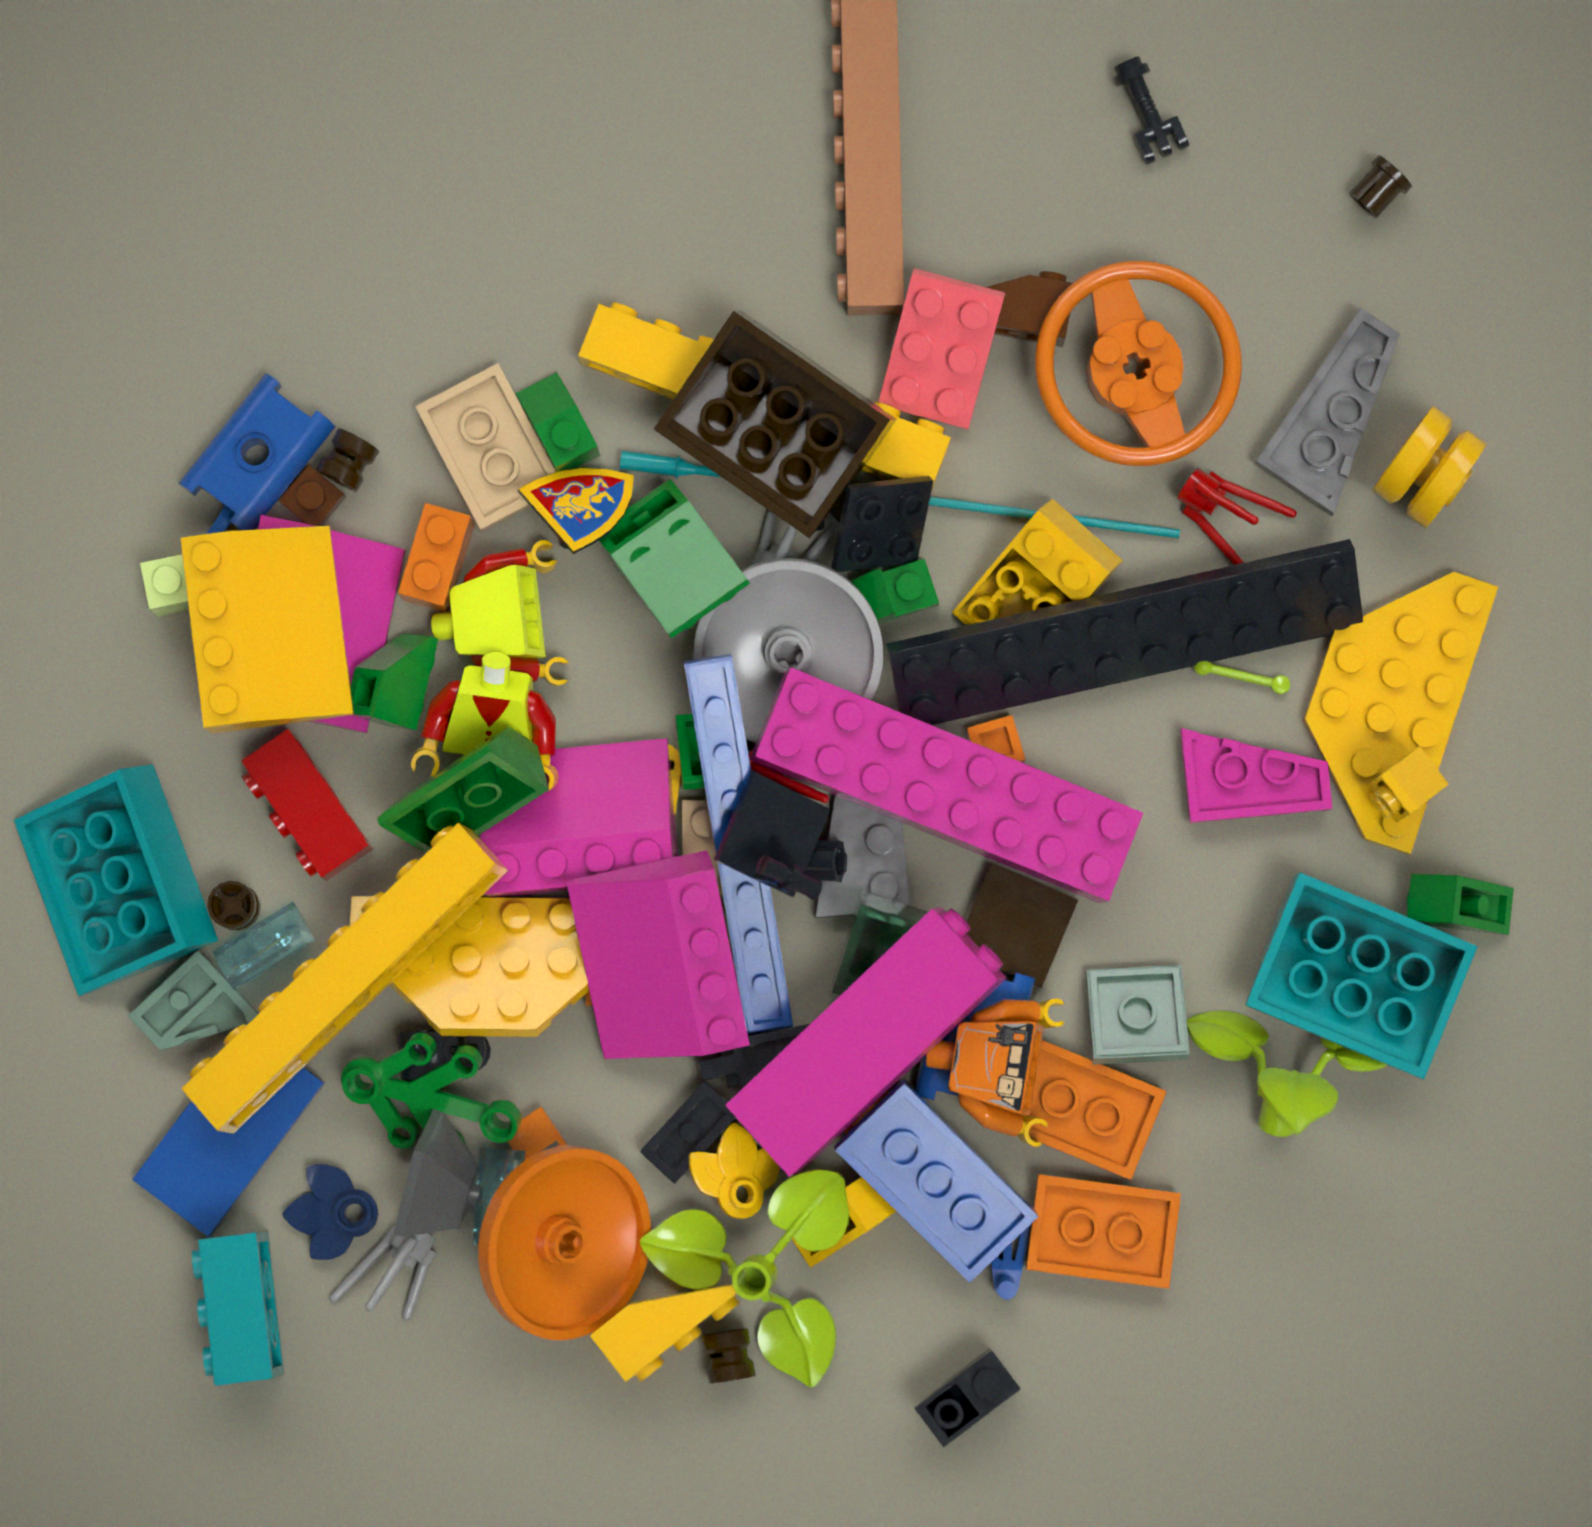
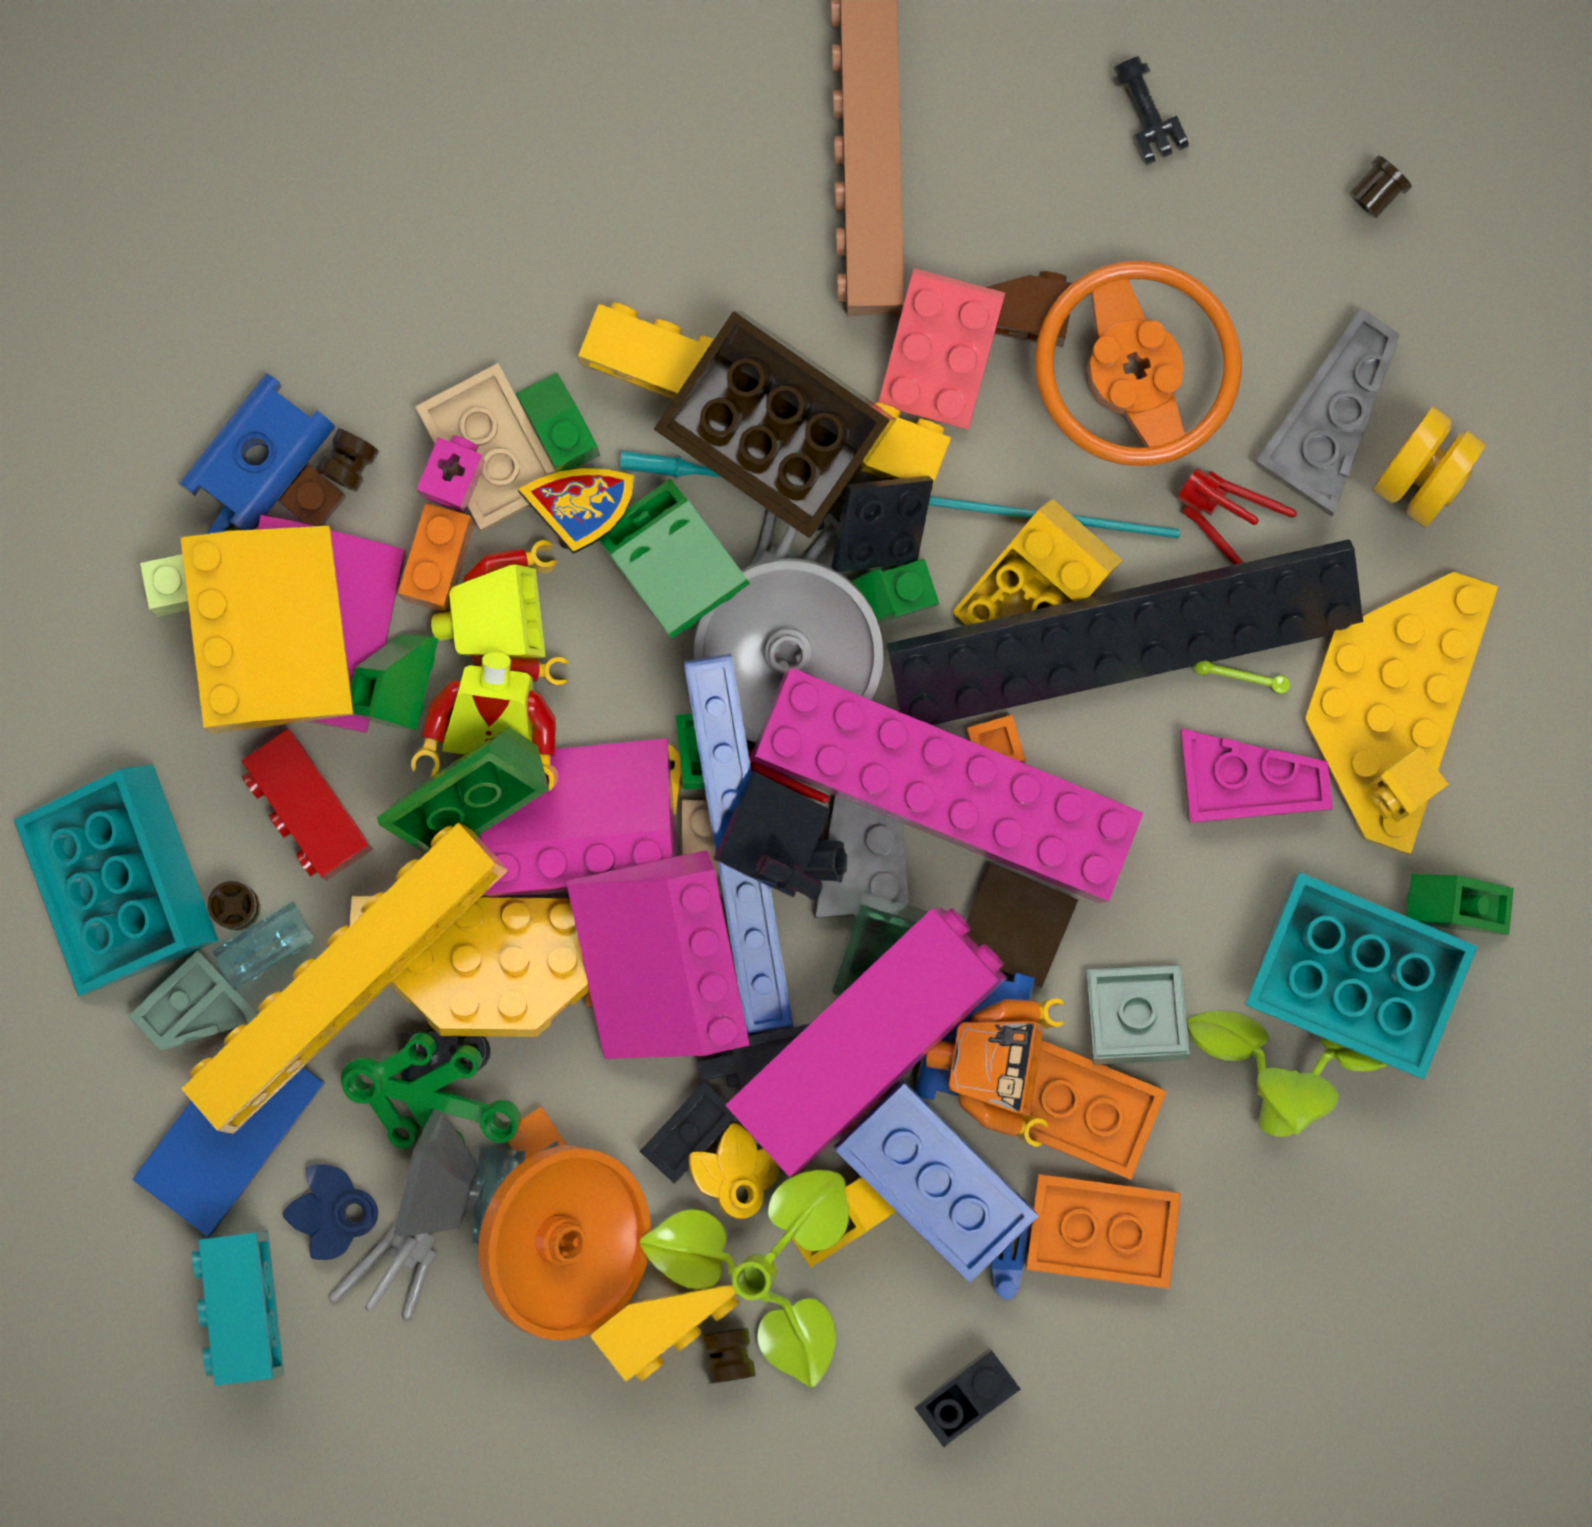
(458, 491): none -> dark pink brick

